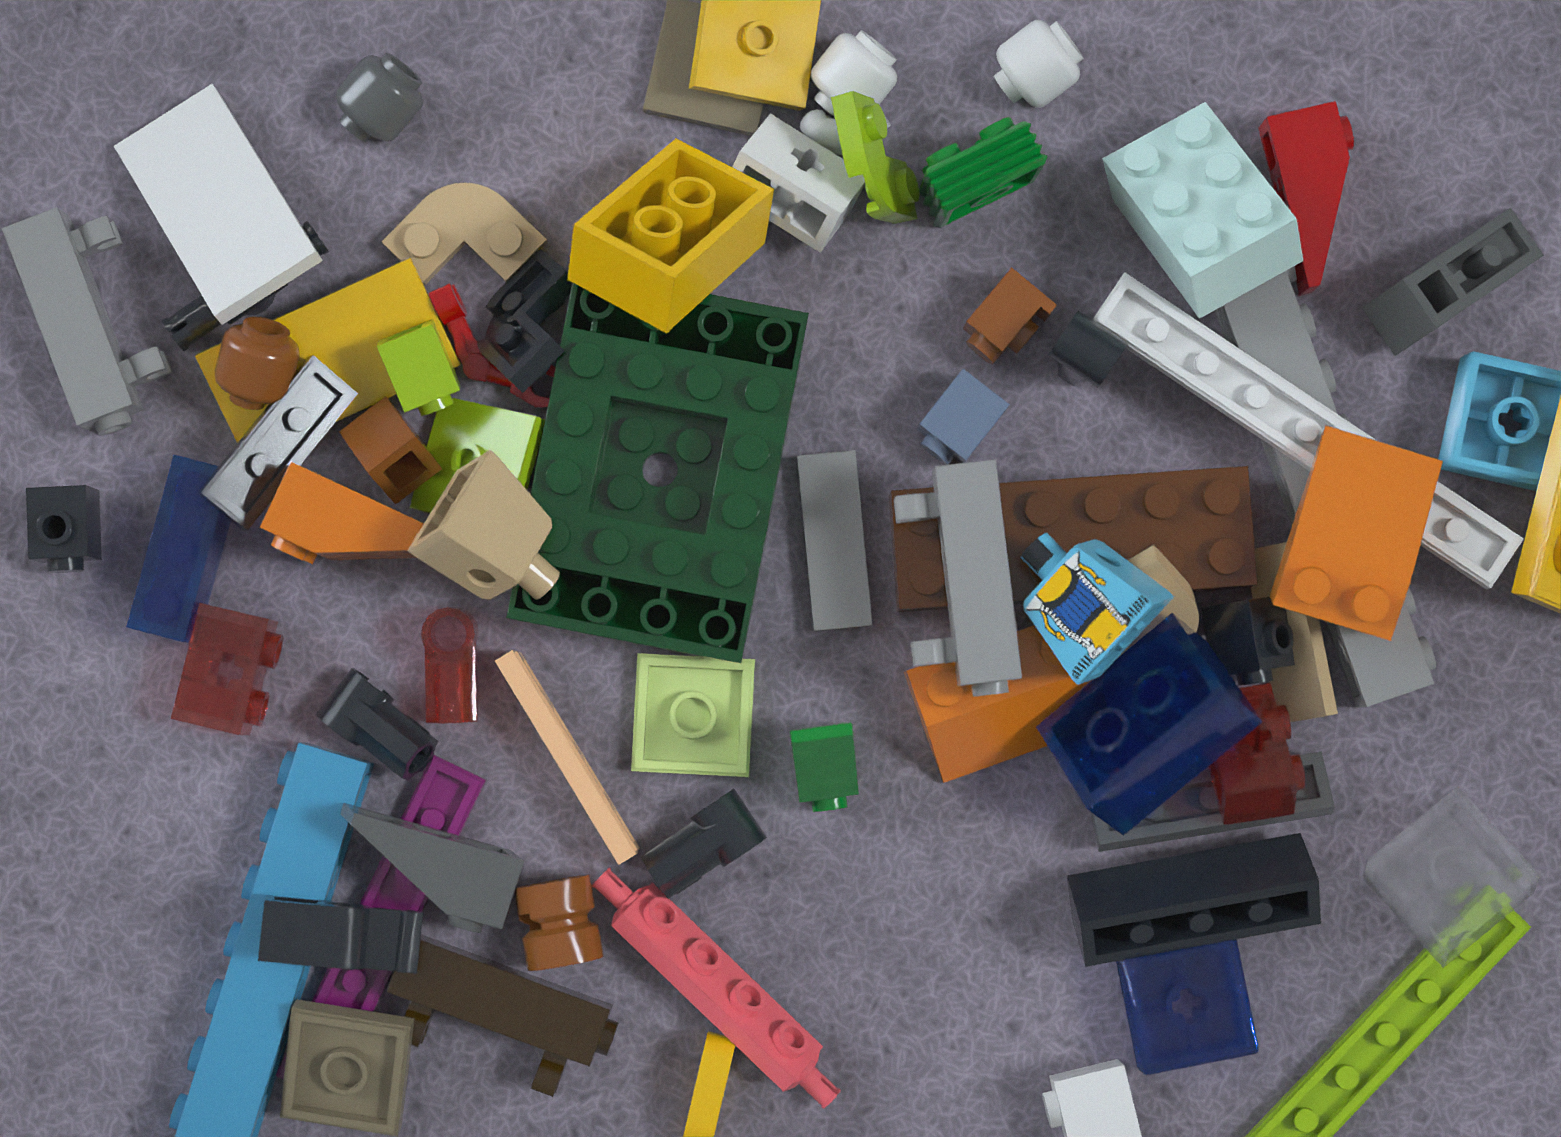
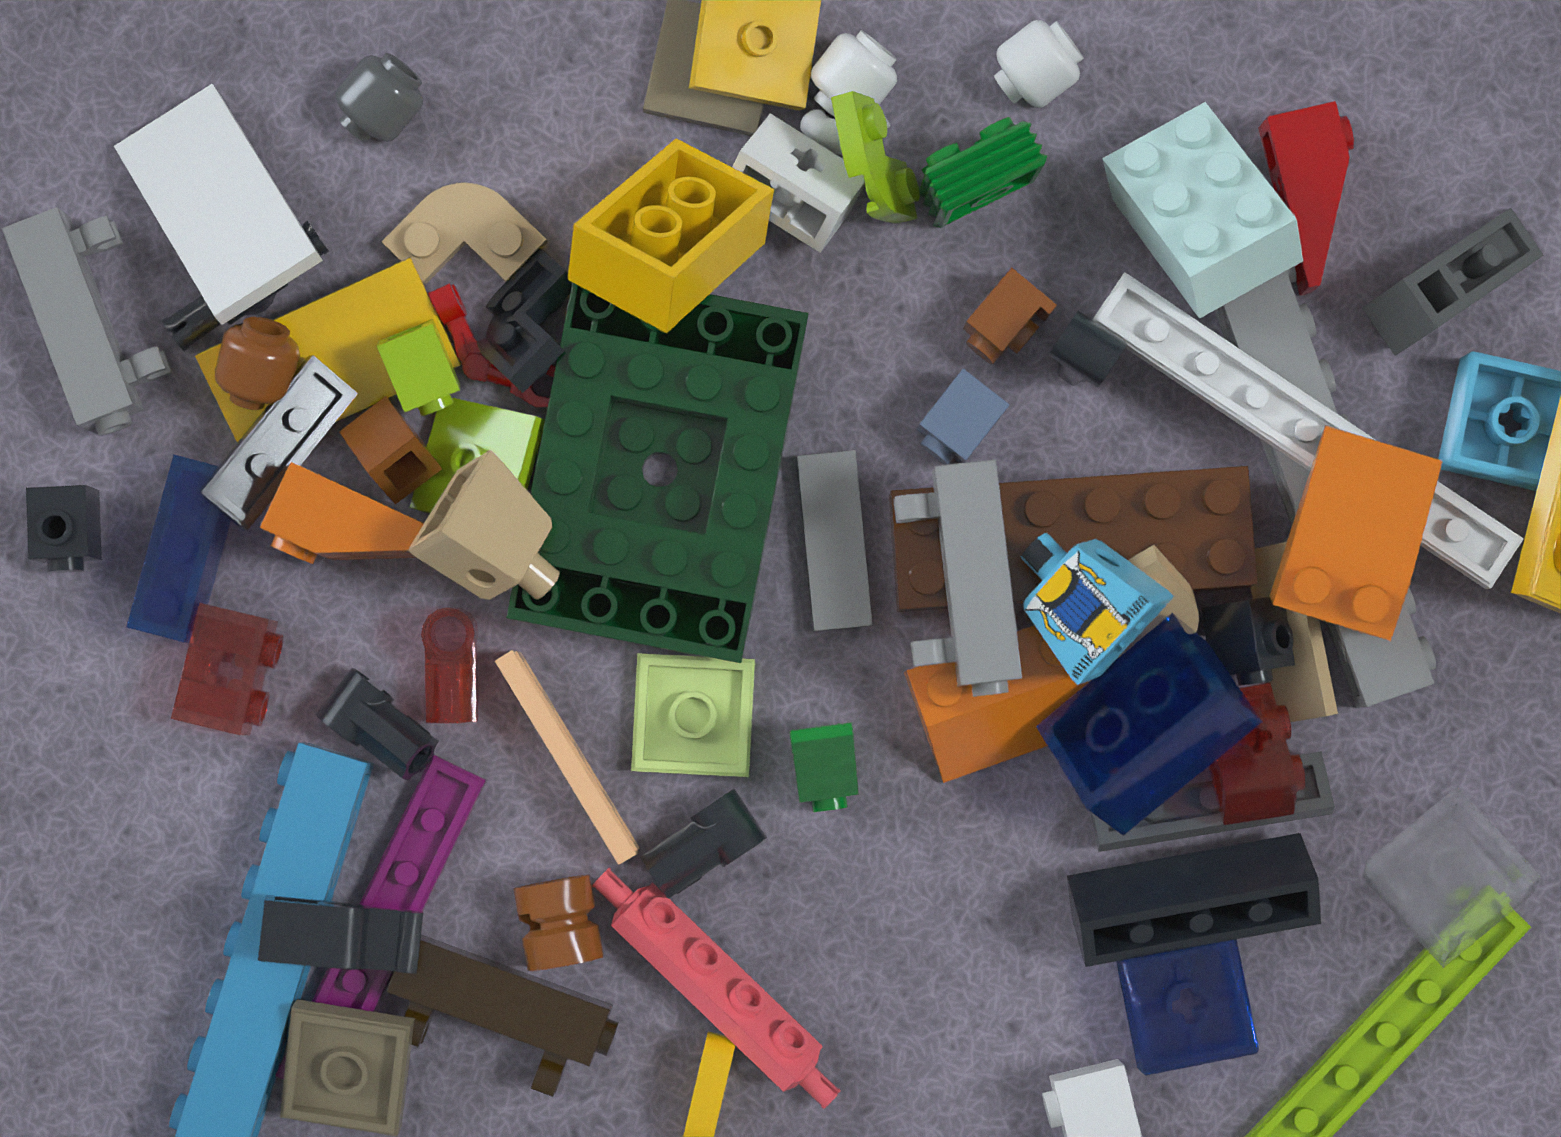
(457, 873): dark grey slope -> none

